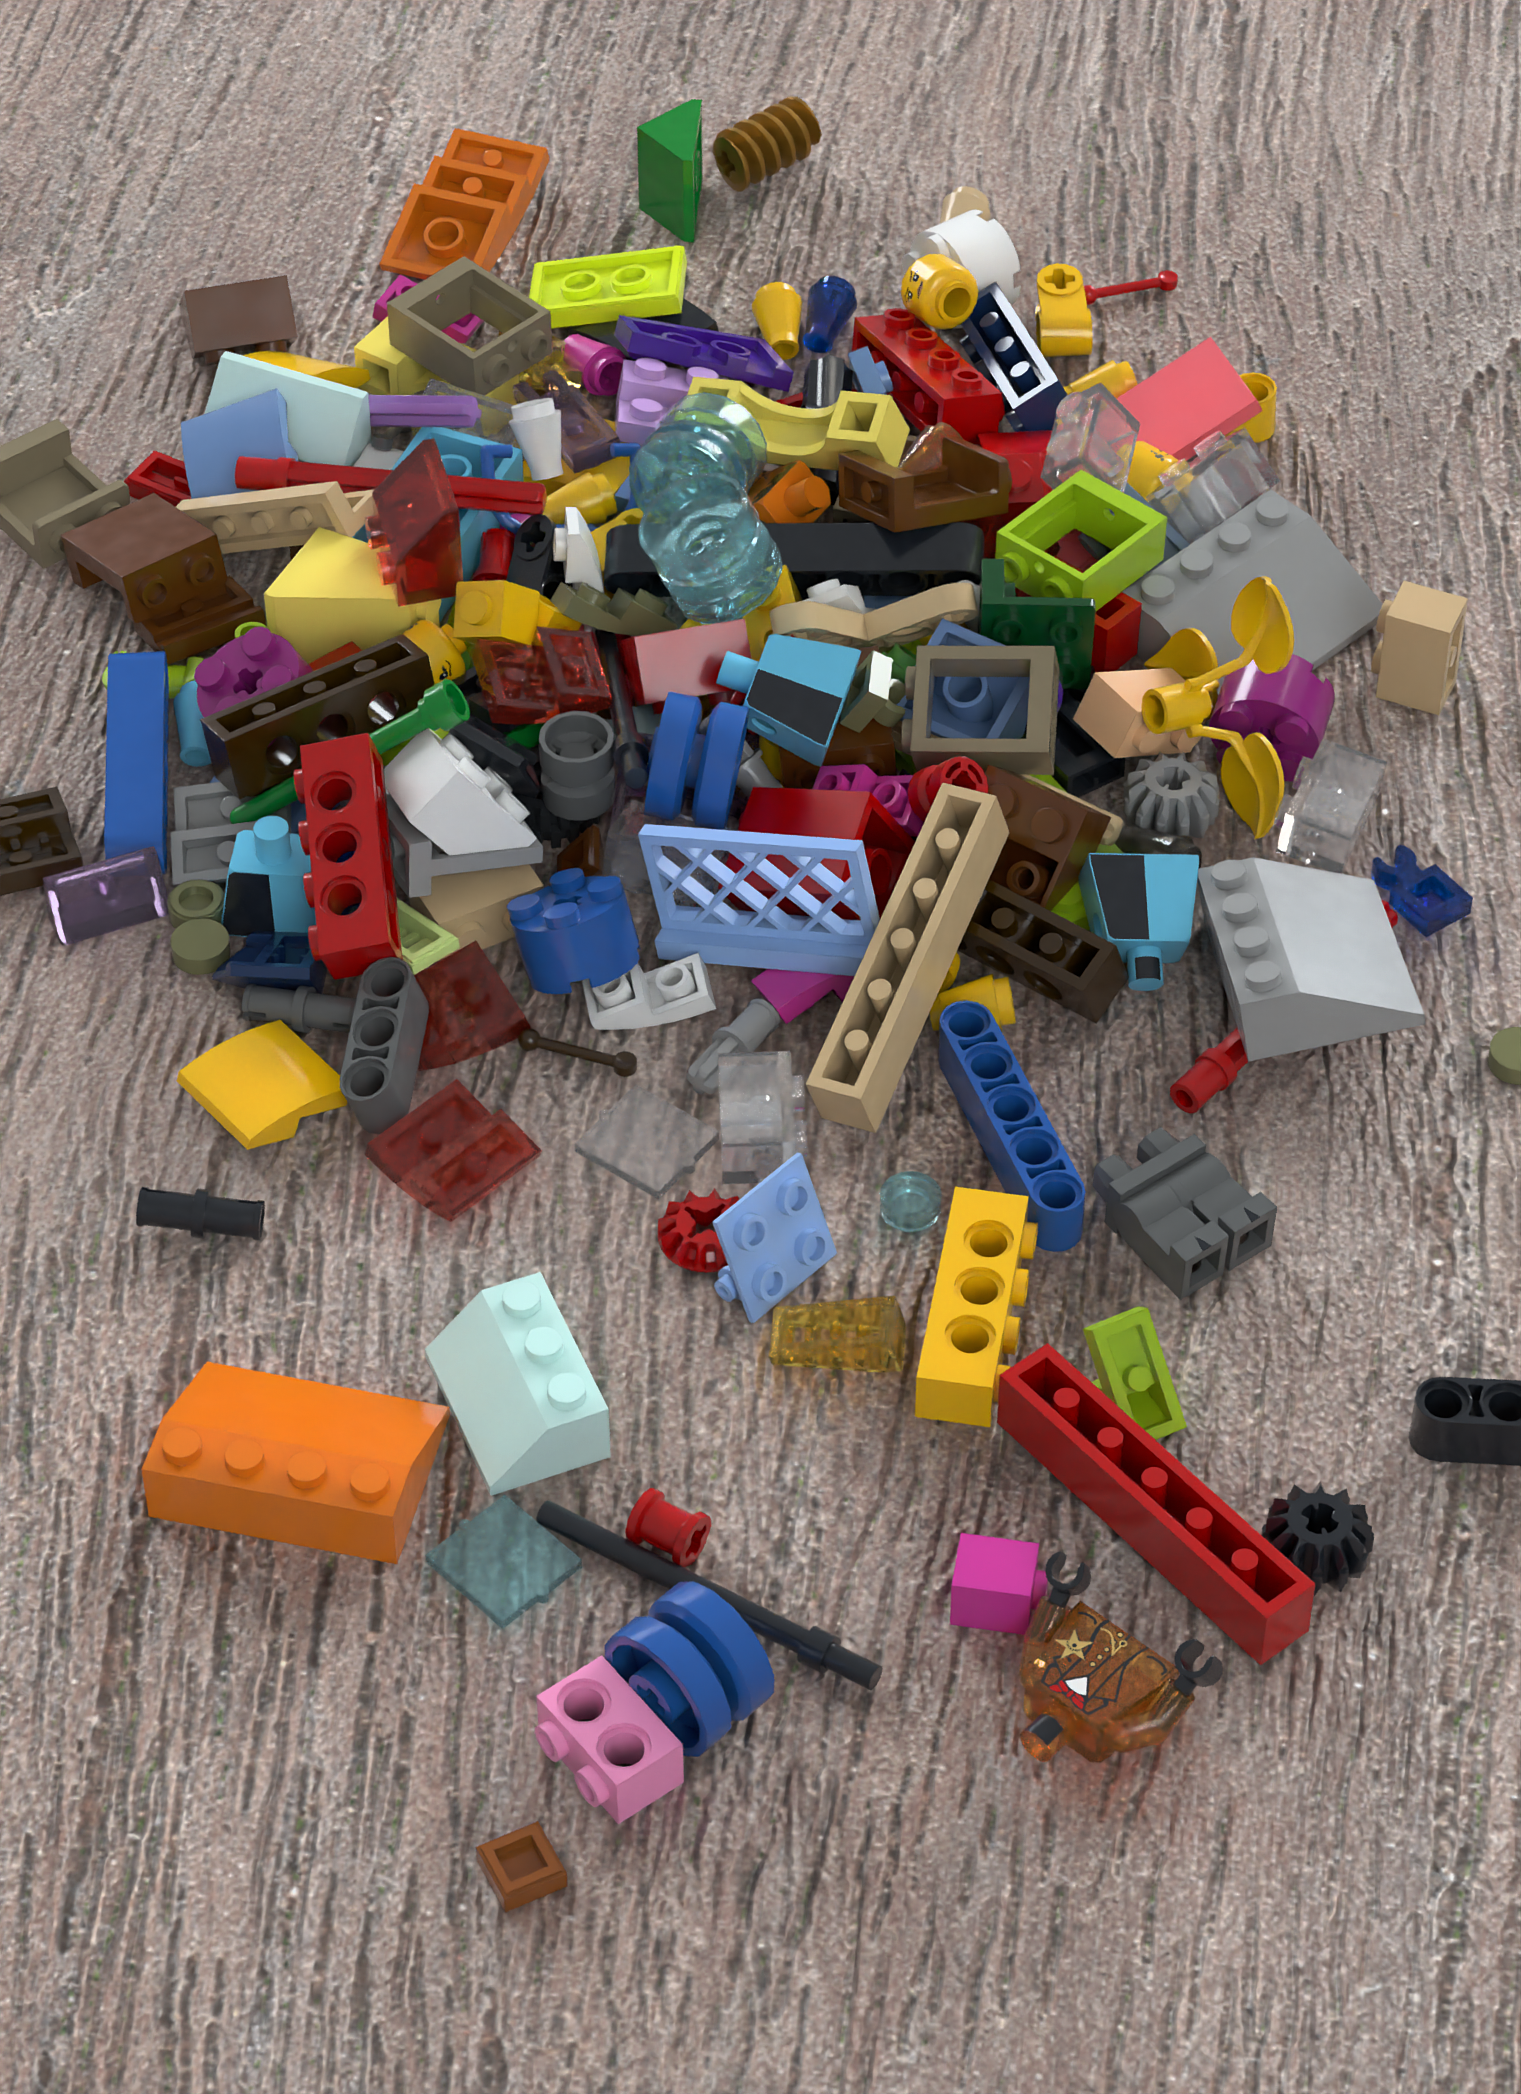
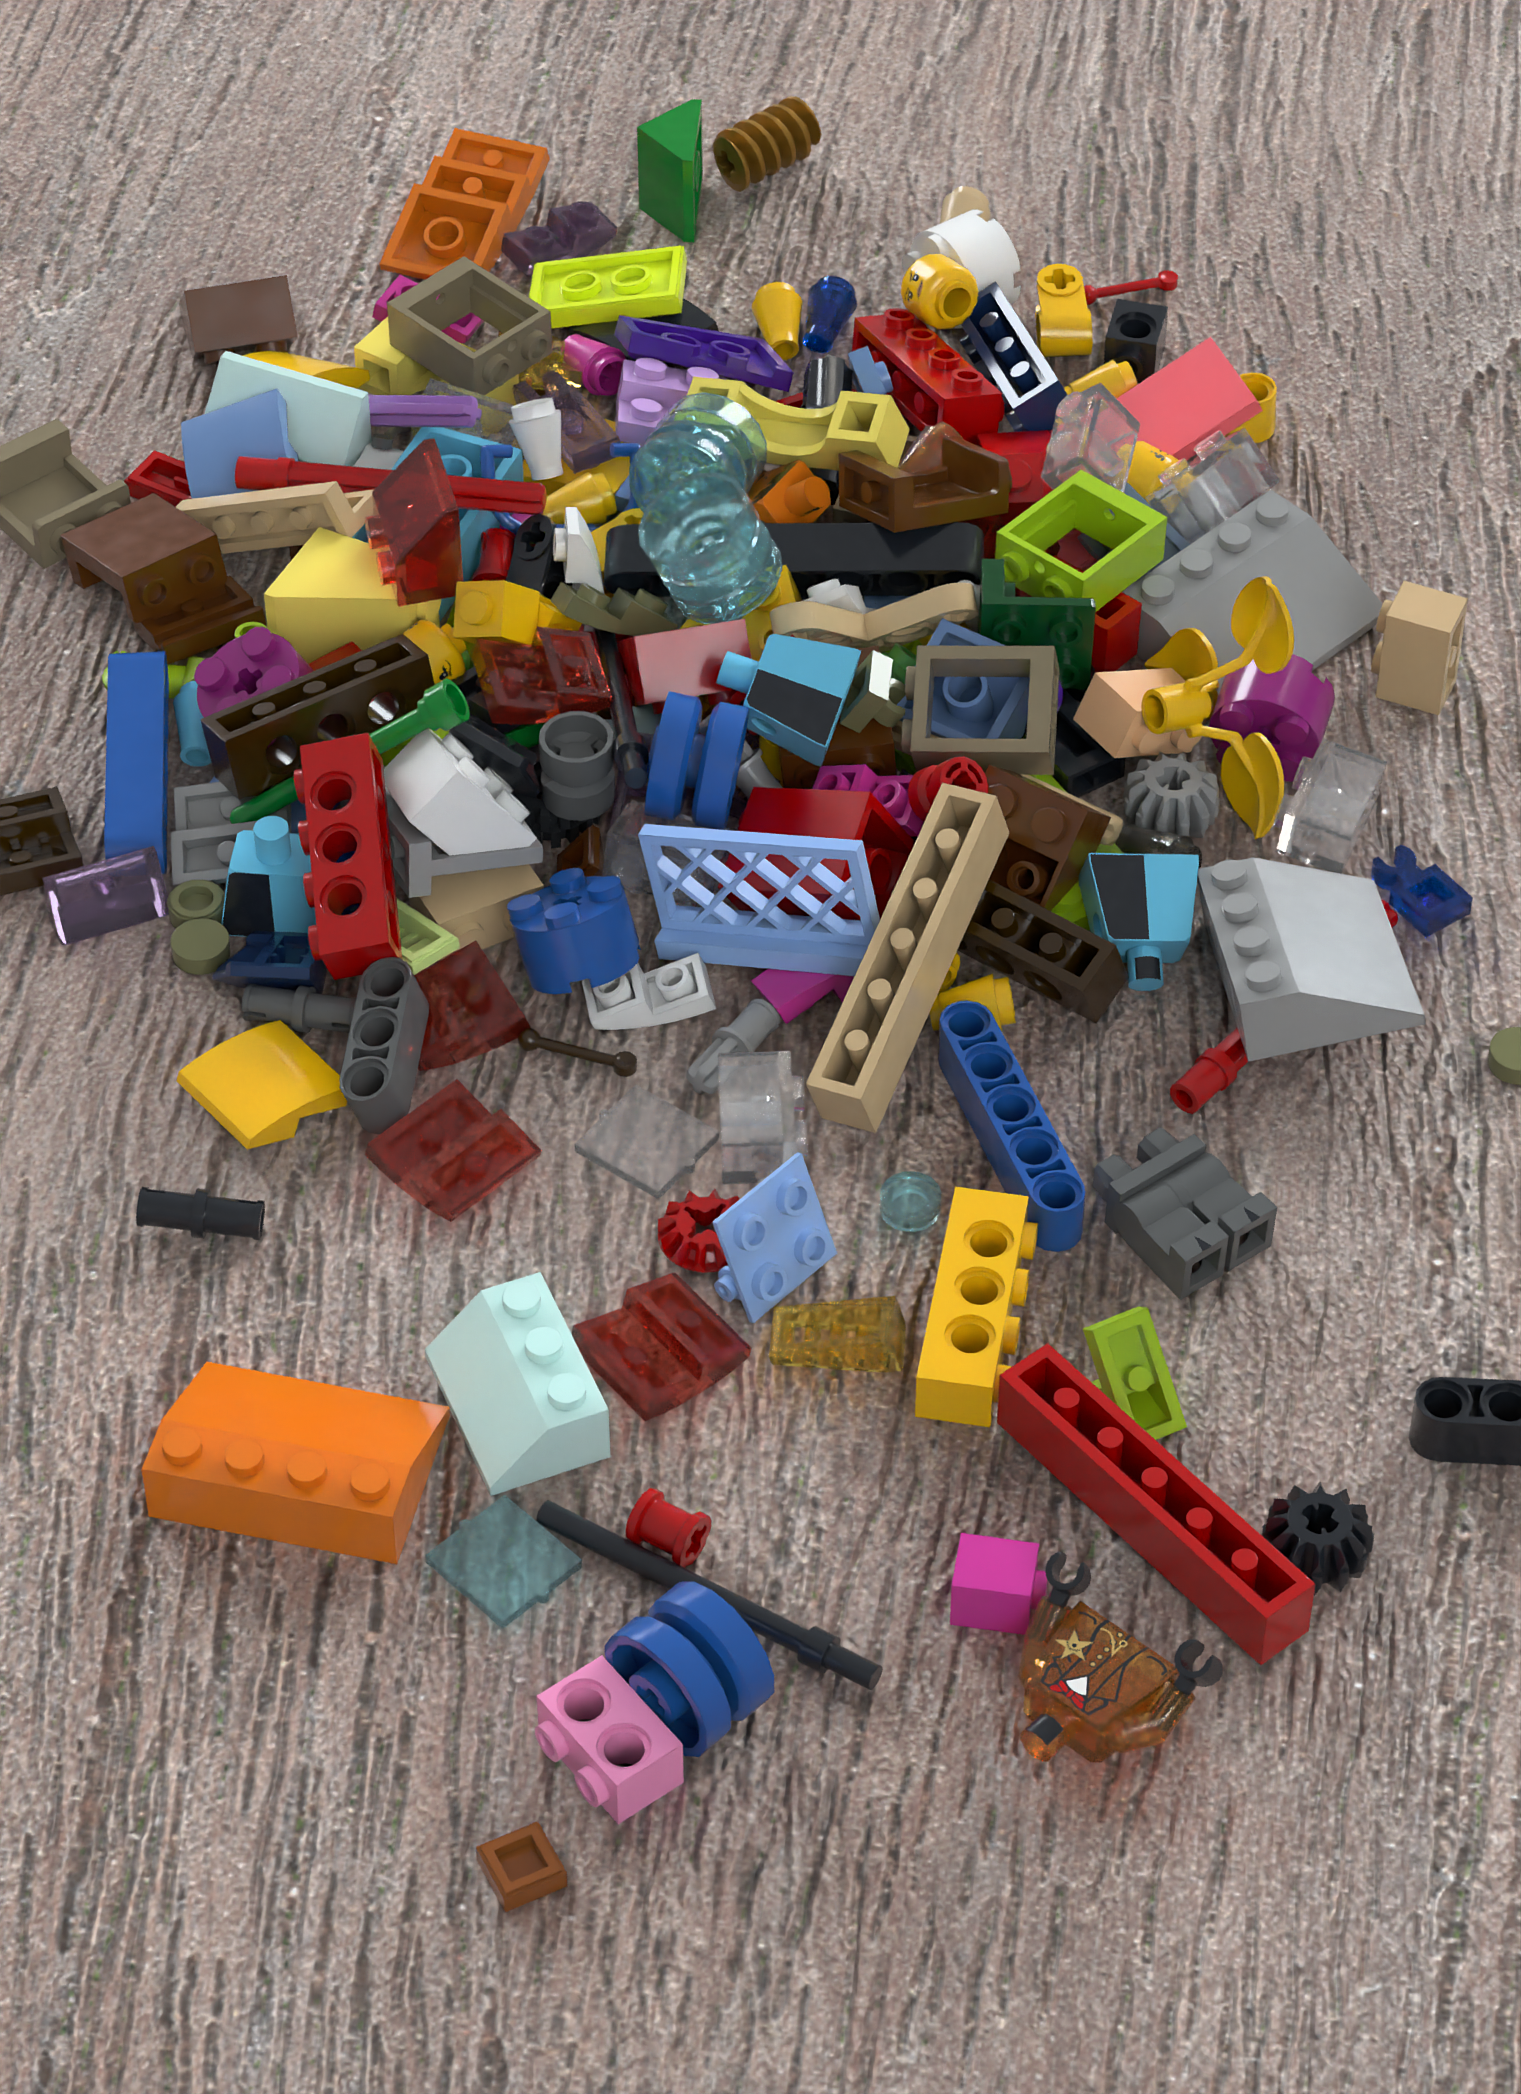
(568, 234): none -> clear purple slope
(660, 1346): none -> clear red slope
(1137, 336): none -> black brick

